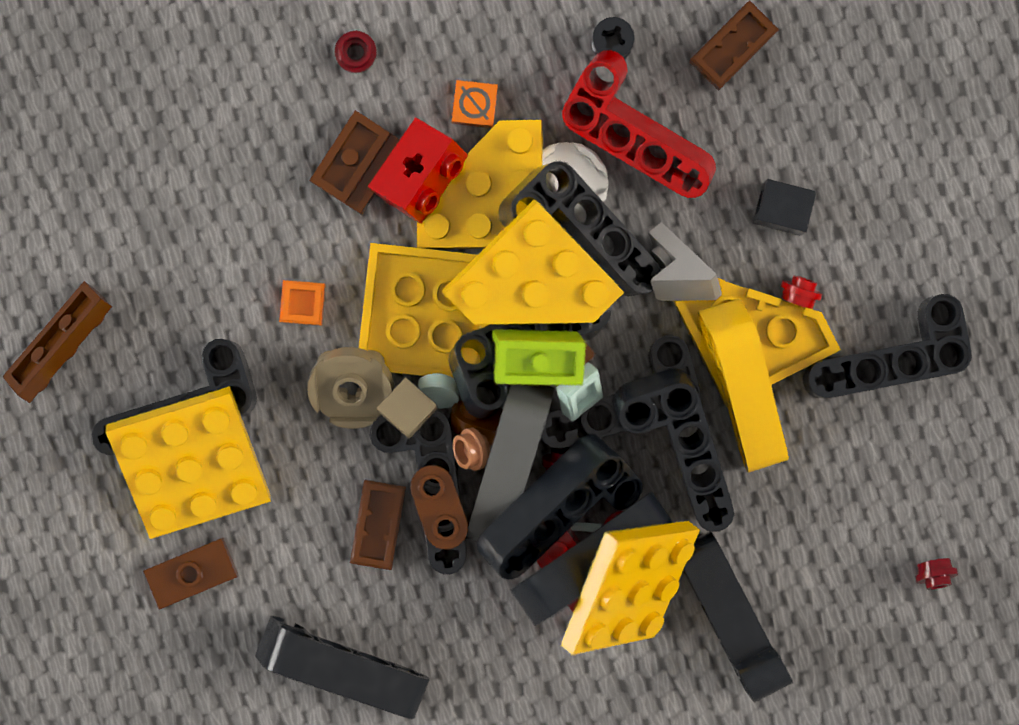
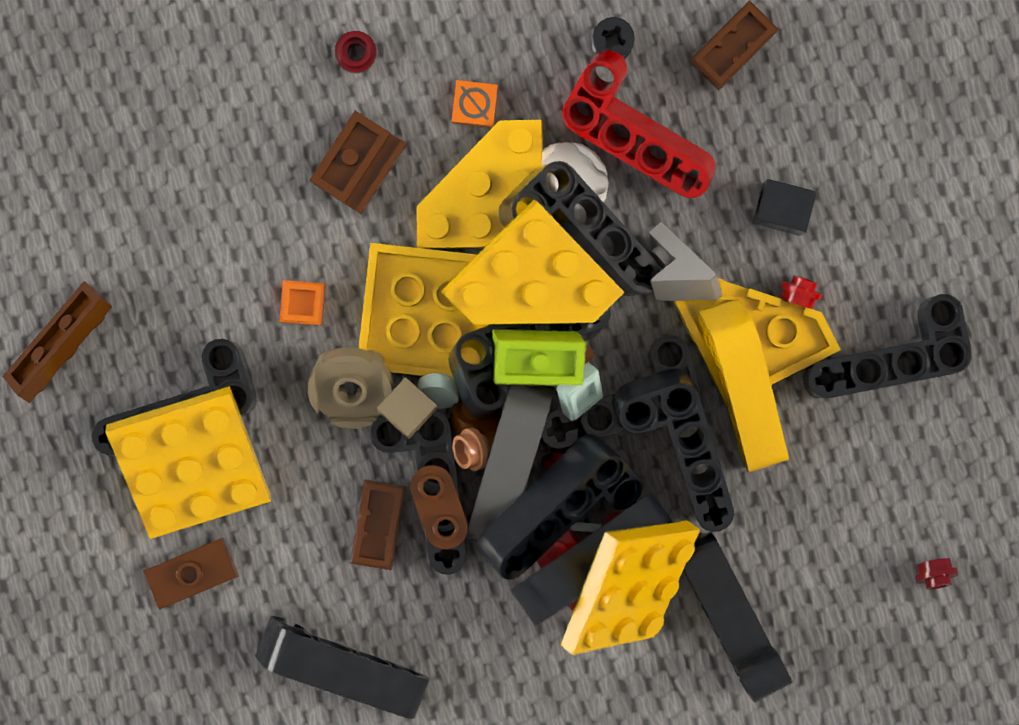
(418, 170): red brick -> none

